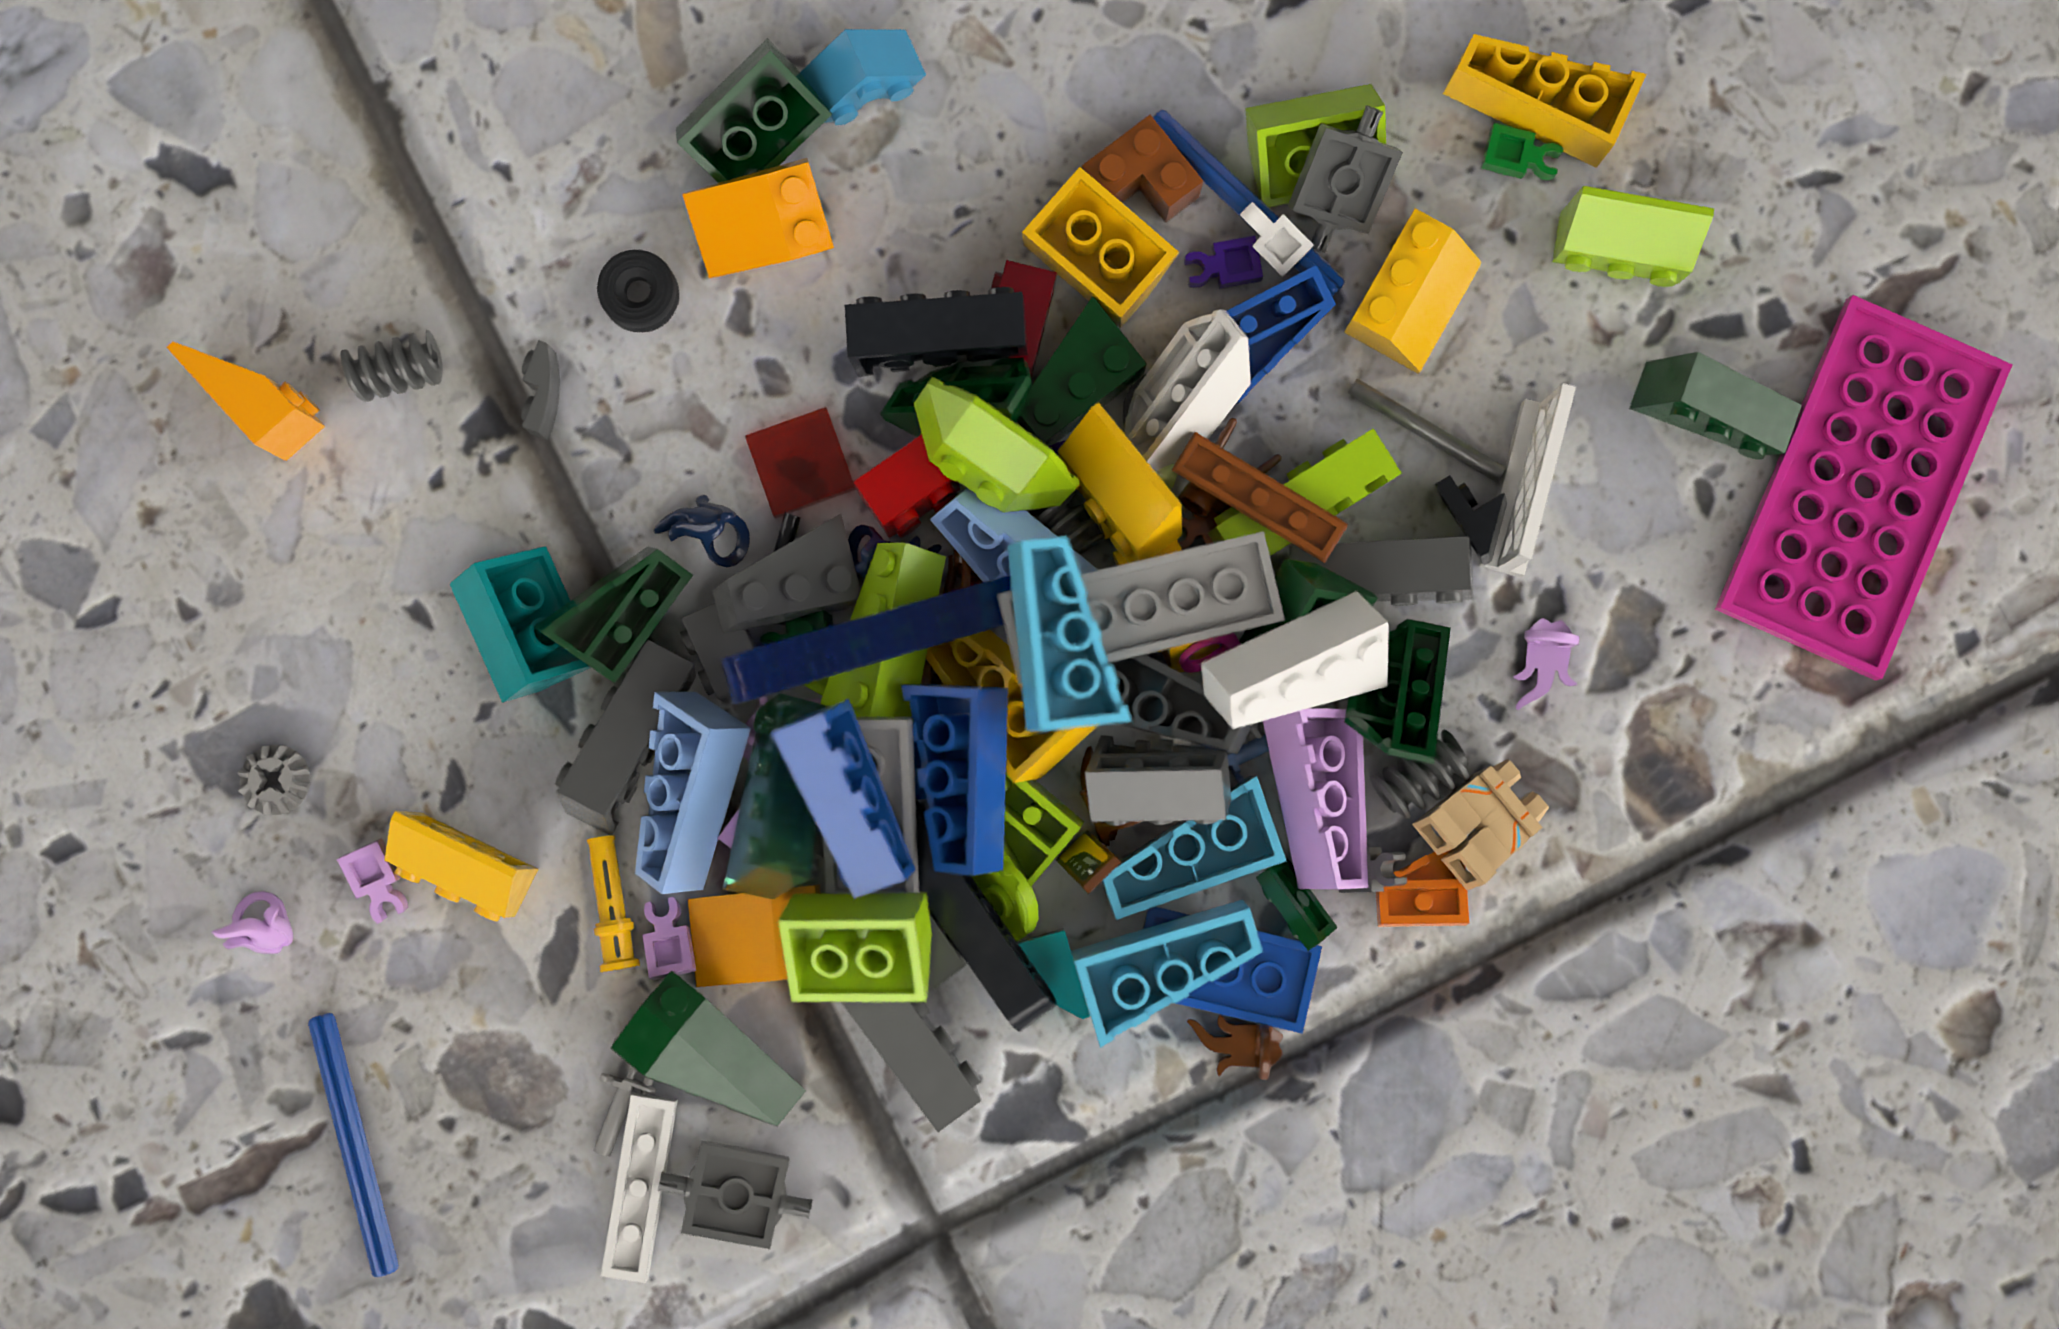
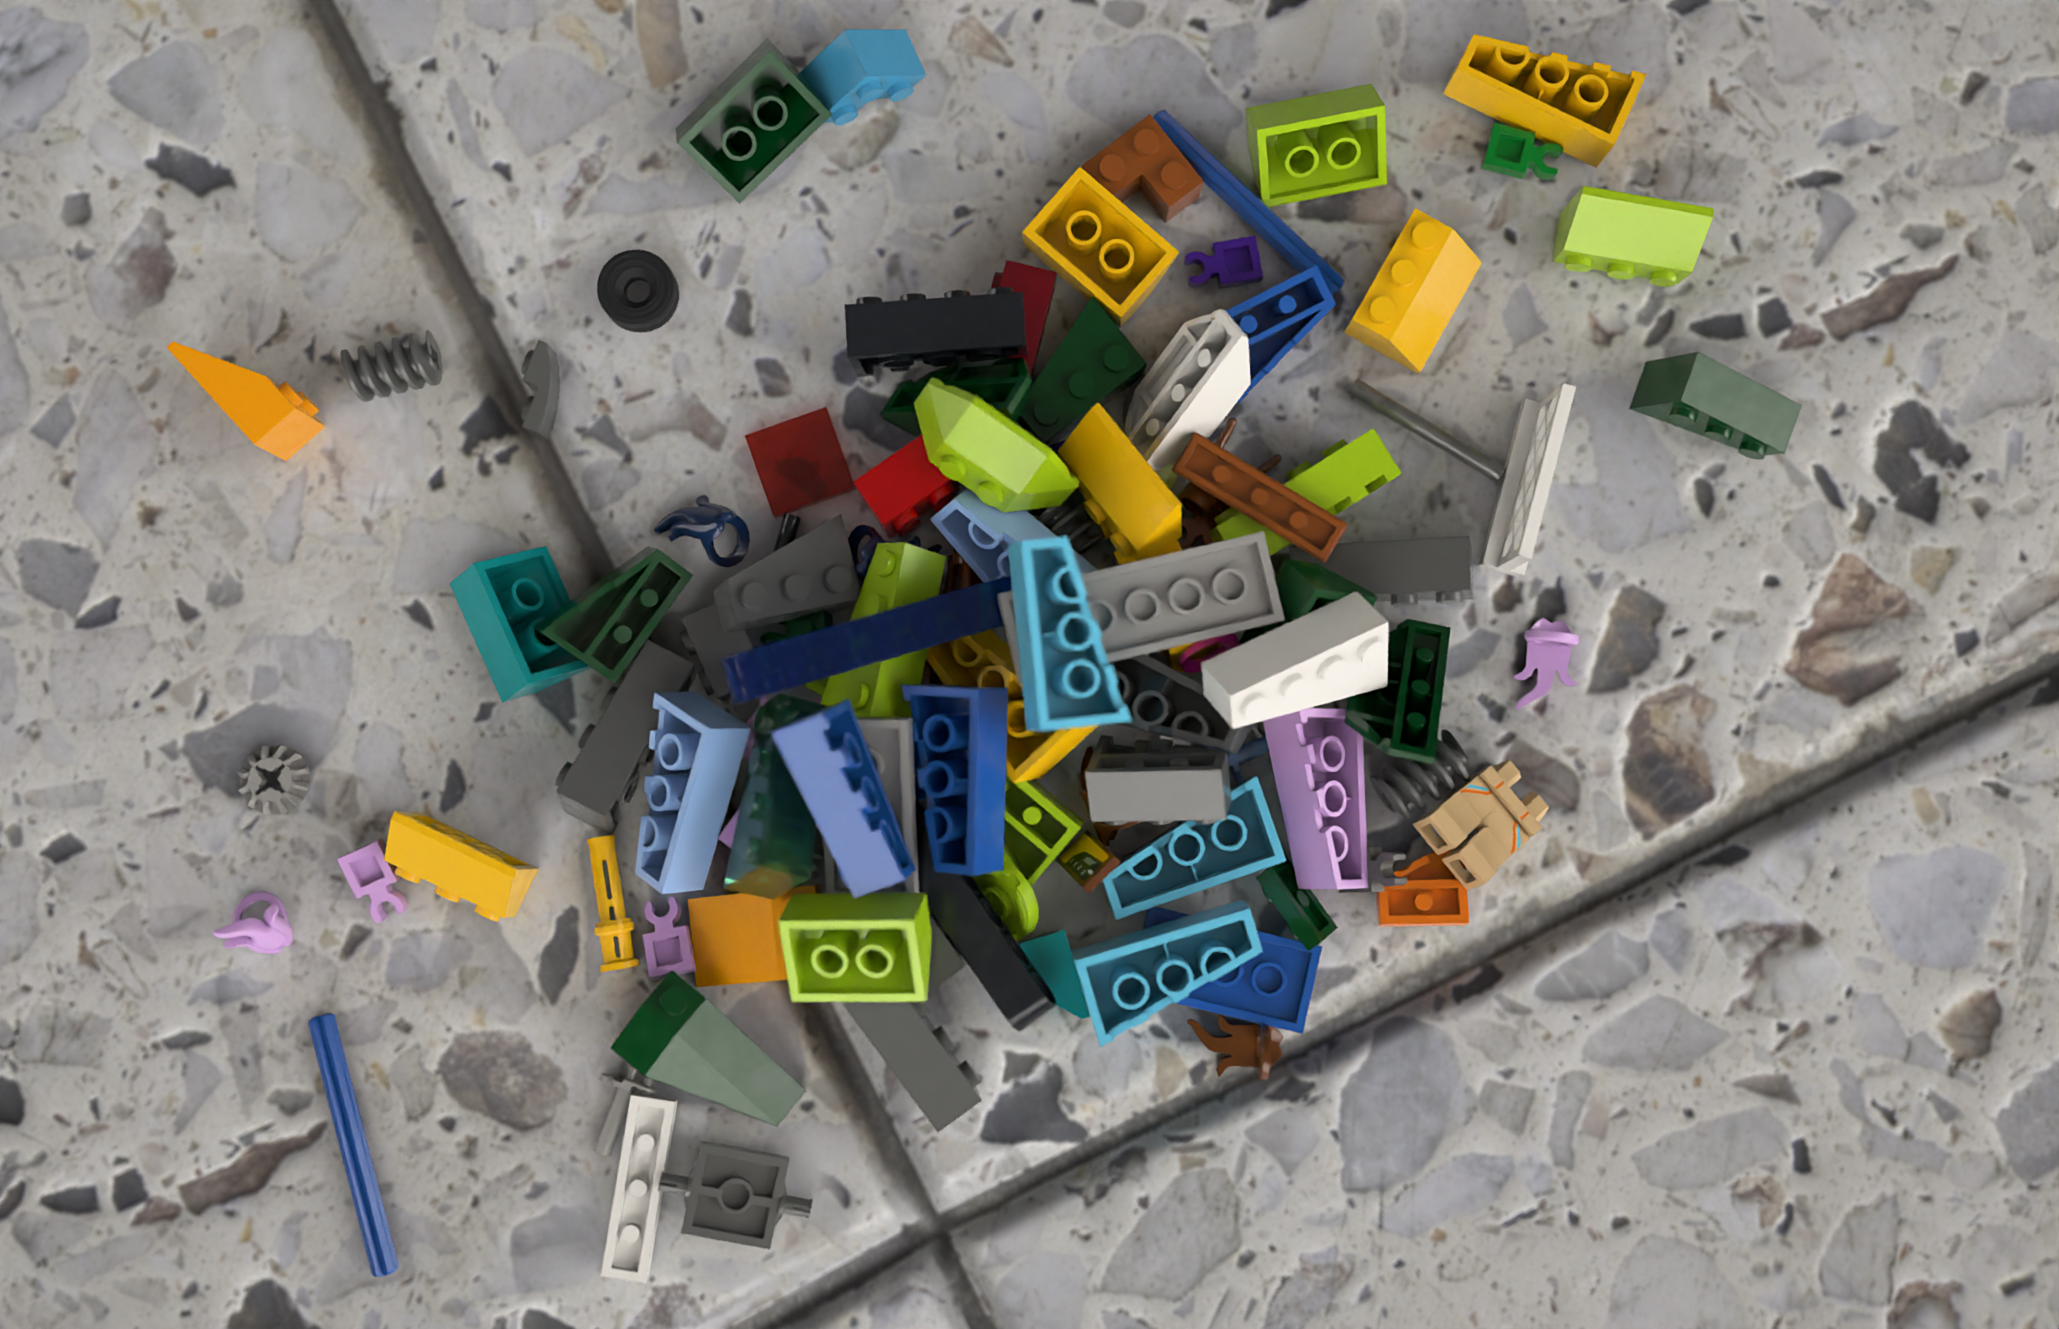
(758, 219): light orange slope -> none
(1279, 242): white plate -> none
(1345, 178): dark grey plate -> none
(1481, 524): black slope -> none
(1932, 496): dark pink piece -> none

